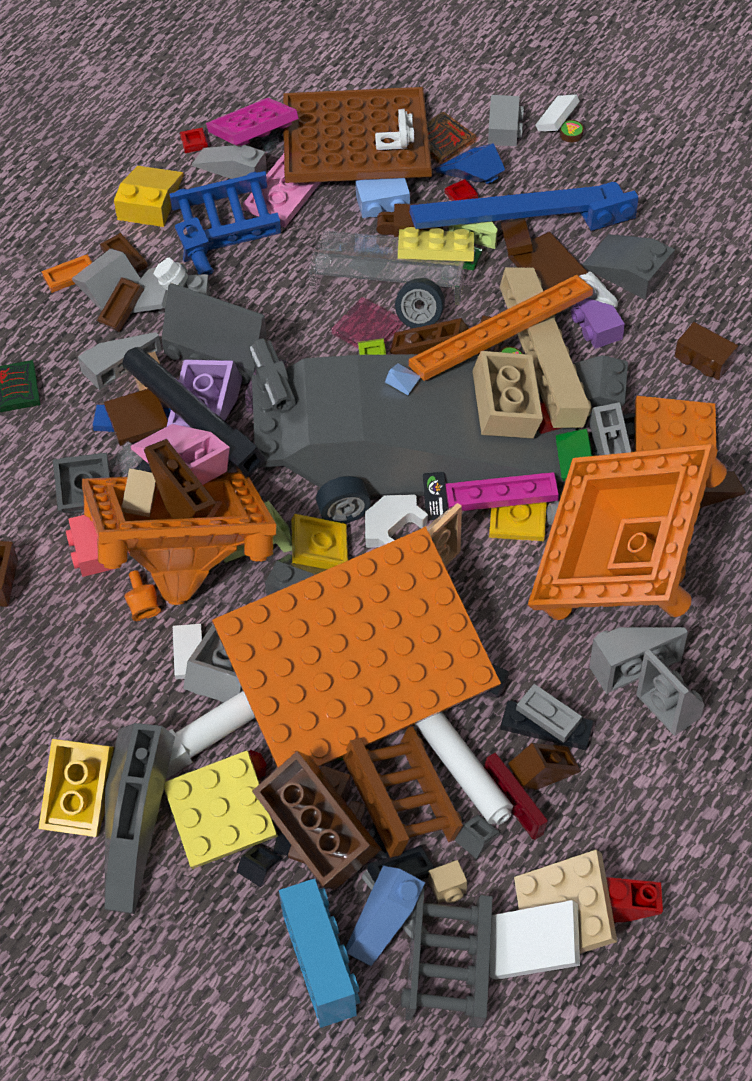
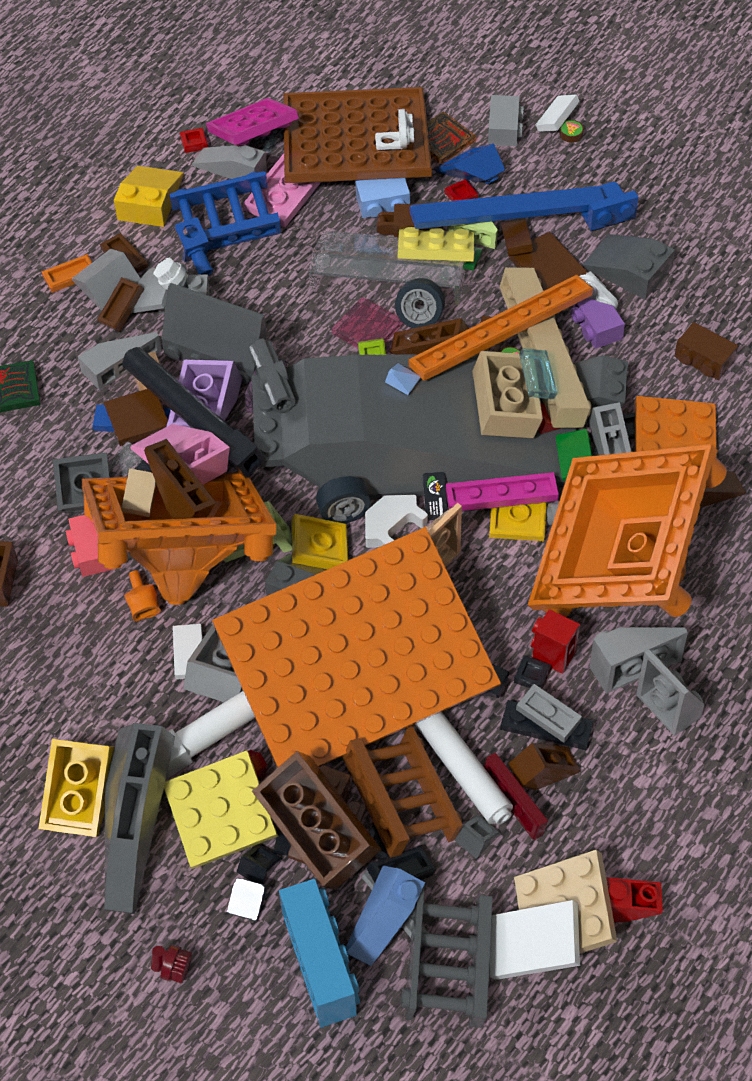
(172, 963): none -> dark red piece
(247, 899): none -> slope
(448, 882): tan plate -> none
(532, 672): none -> black tile
(538, 373): none -> clear light blue tile
(555, 640): none -> red brick

